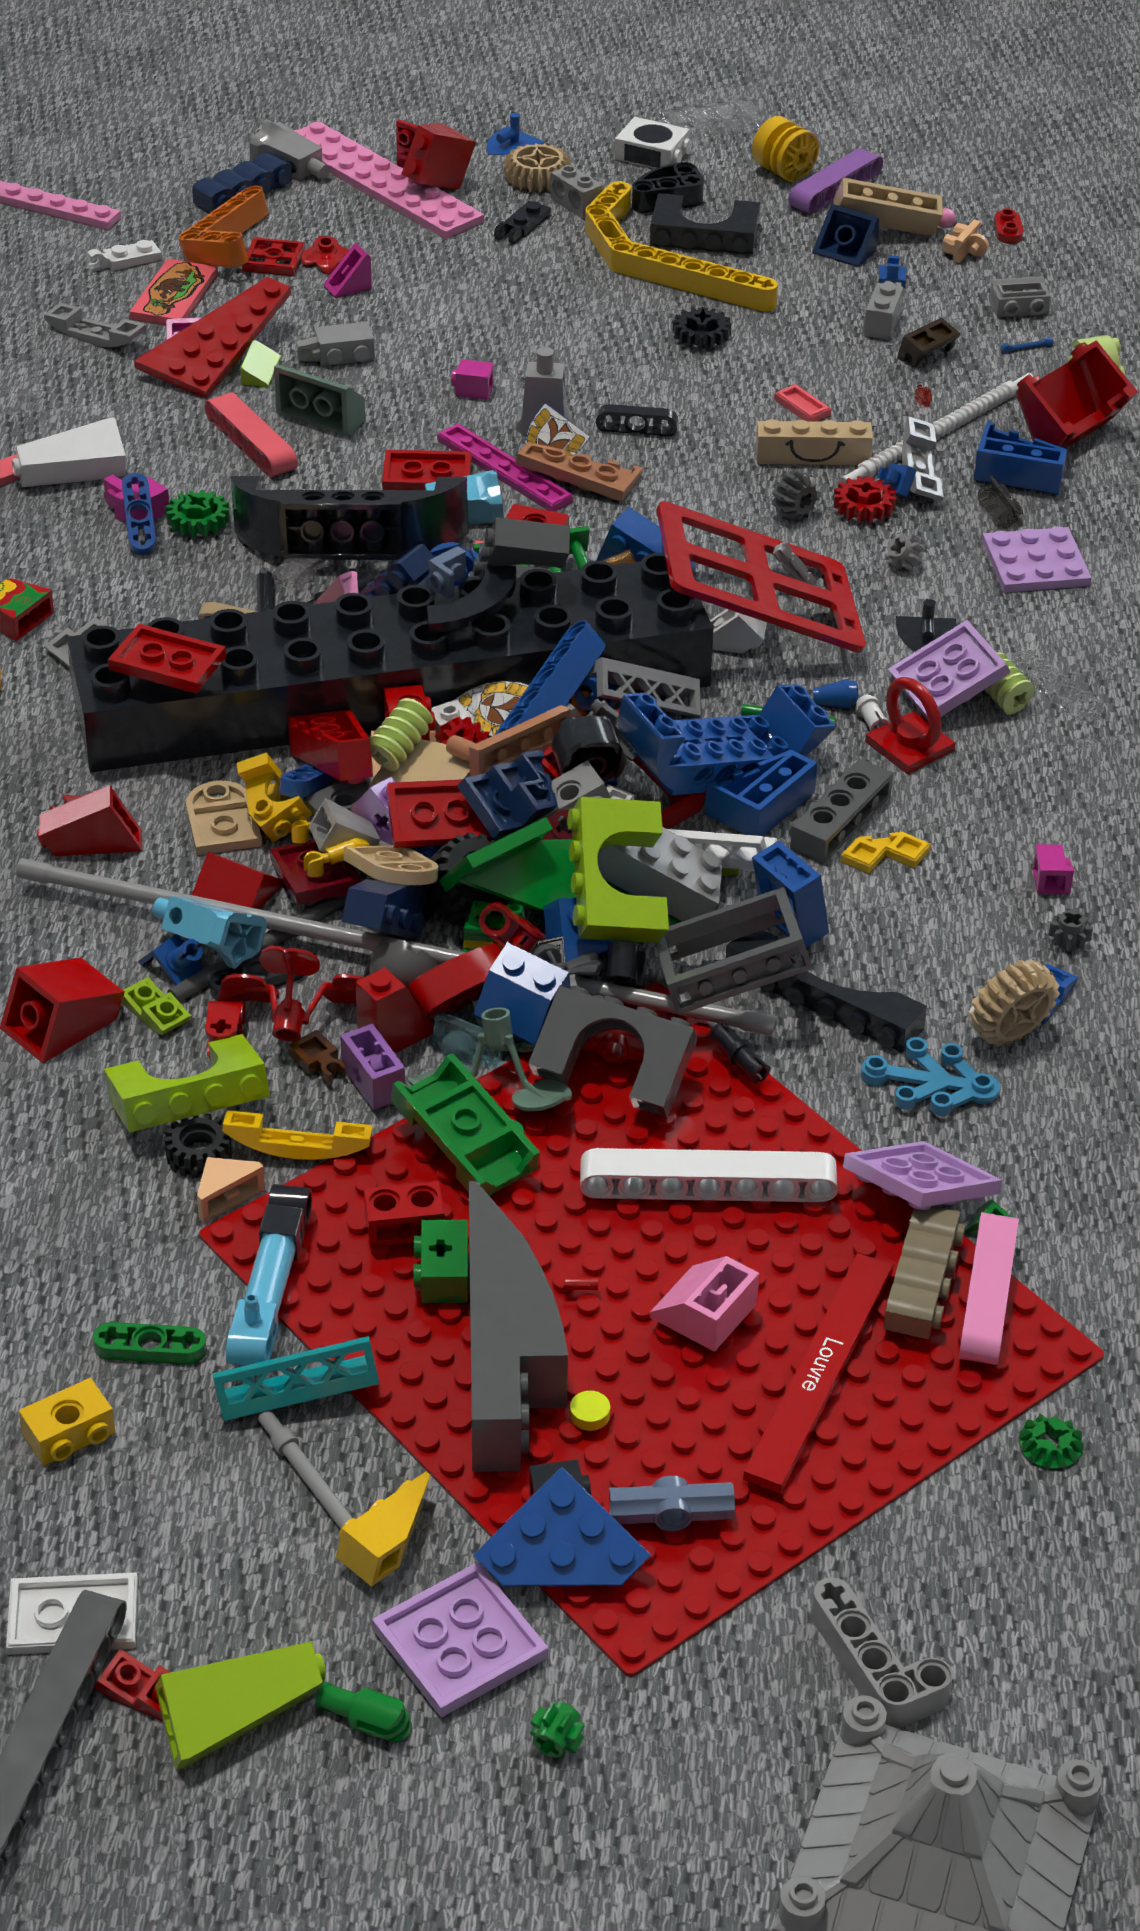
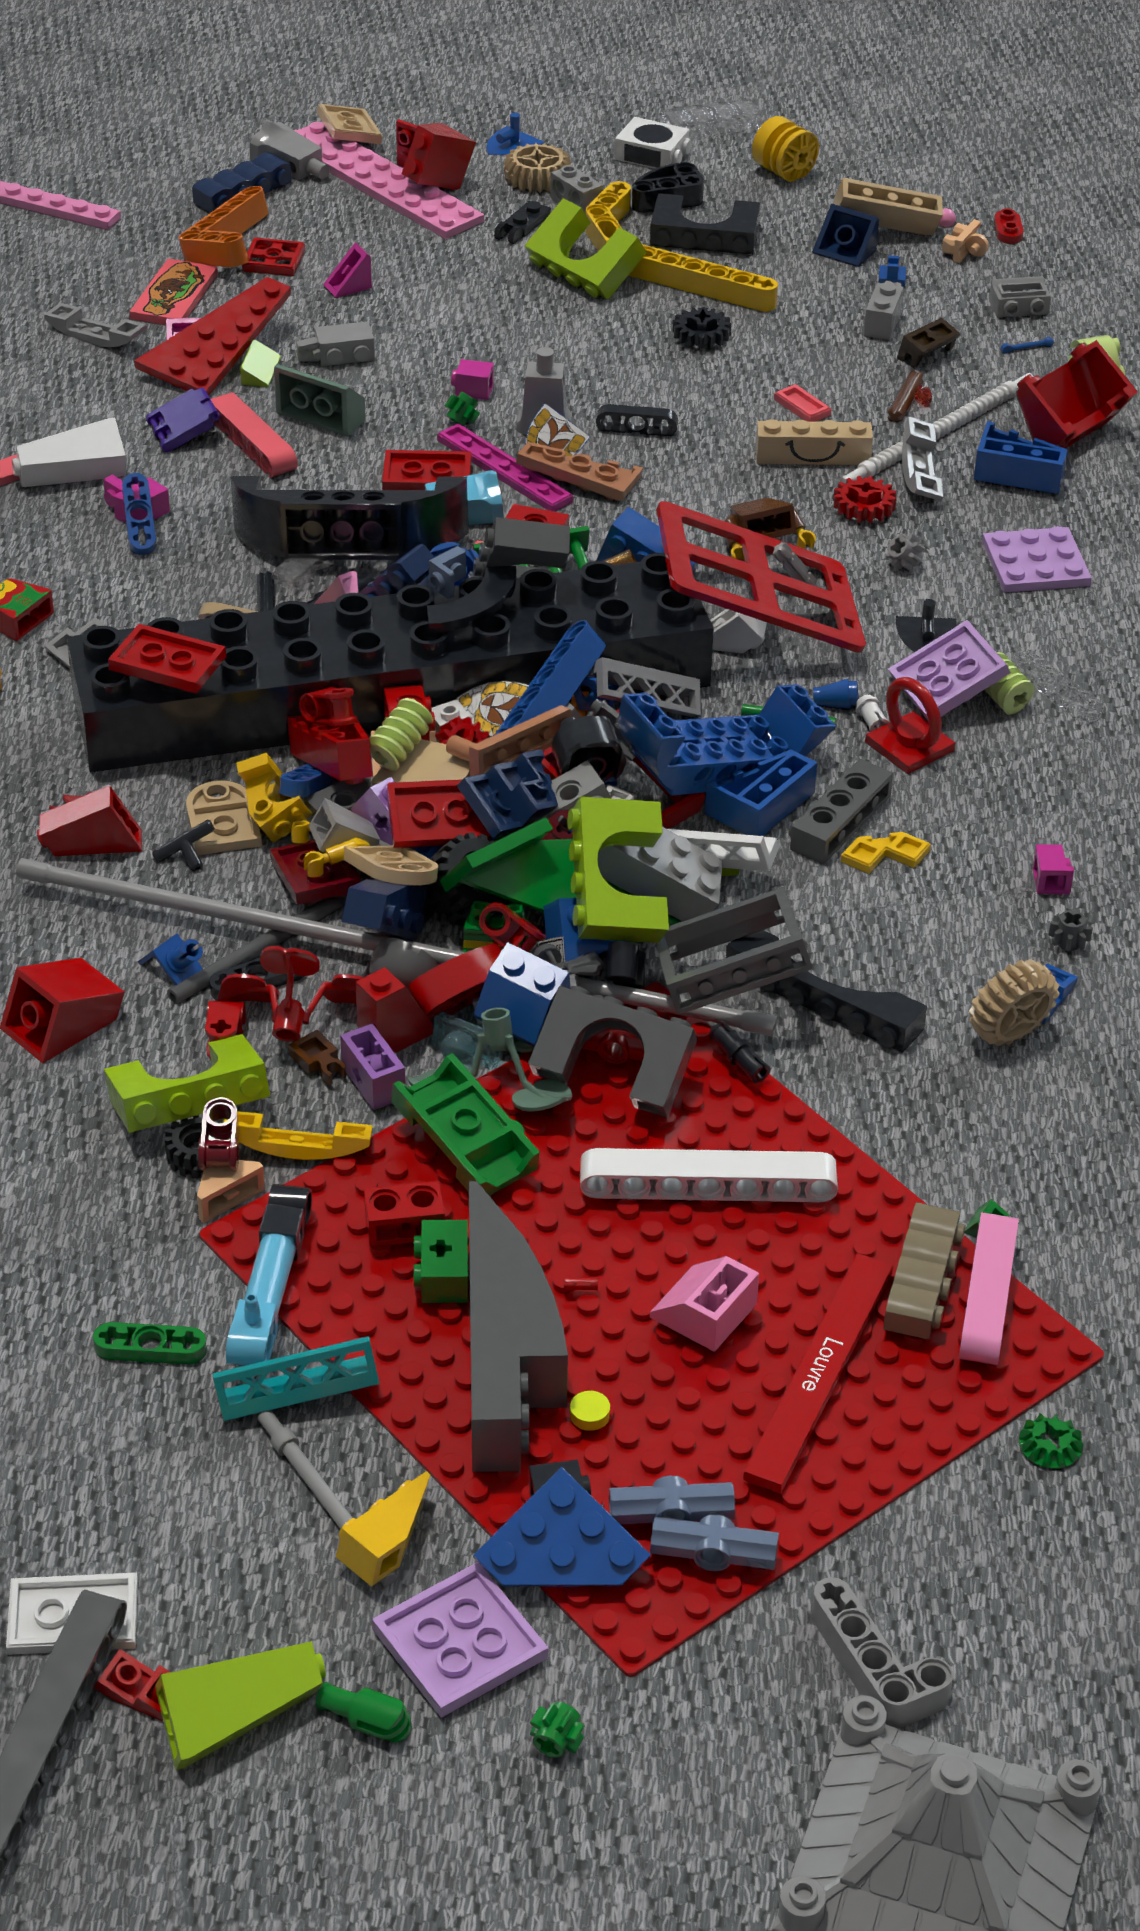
(67, 1422): yellow brick -> none
(125, 256): white plate -> none
(154, 1008): lime slope -> none
(183, 418): none -> dark purple plate
(184, 843): none -> black piece
(198, 513): green gear -> none
(219, 1140): none -> dark red piece
(229, 933): medium azure piece -> none
(235, 882): red slope -> none
(324, 253): red plate -> none
(328, 706): none -> red piece
(349, 124): none -> tan tile
(462, 409): none -> green gear
(597, 274): none -> lime arch
(714, 1543): none -> sand blue piece
(768, 518): none -> reddish brown torso
(780, 868): blue window -> none
(795, 495): dark grey gear -> none
(822, 187): medium lavender beam -> none
(899, 477): blue tile -> none
(905, 396): none -> reddish brown axle
(922, 1174): lavender plate -> none
(970, 1086): dark azure plant -> none
(999, 505): clear smoke hinge -> none

